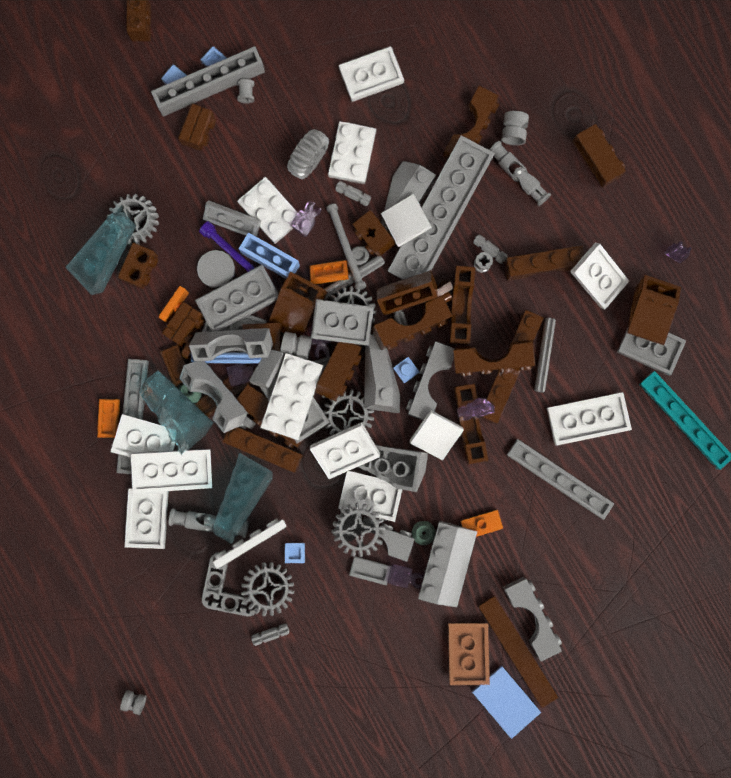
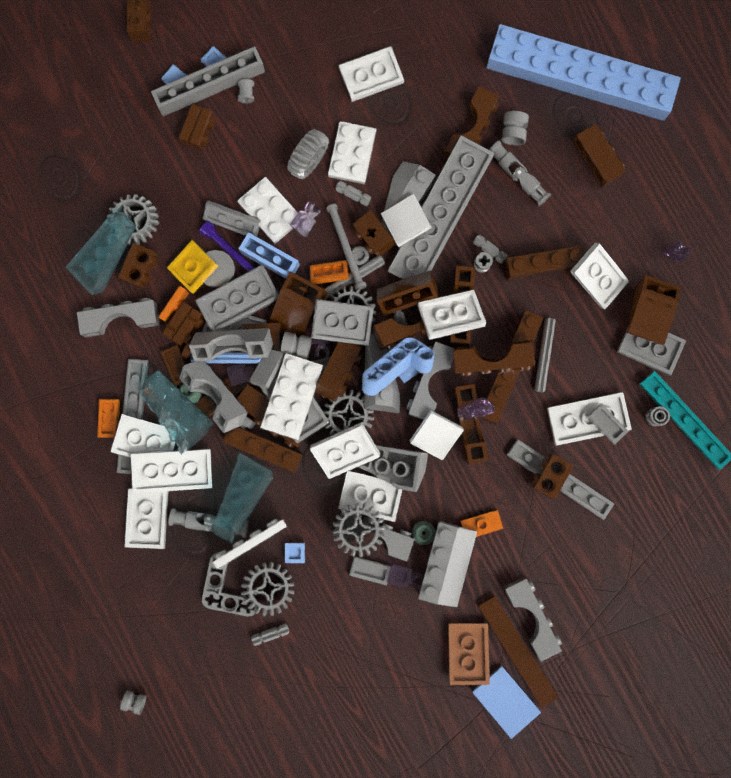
(94, 321): none -> light grey arch
(192, 266): none -> yellow tile
(405, 354): none -> light blue beam
(443, 290): reddish brown tile -> none
(451, 314): none -> white plate
(556, 479): none -> reddish brown brick
(583, 72): none -> light blue brick
(607, 424): none -> light grey tile
(653, 417): none -> light grey wheel

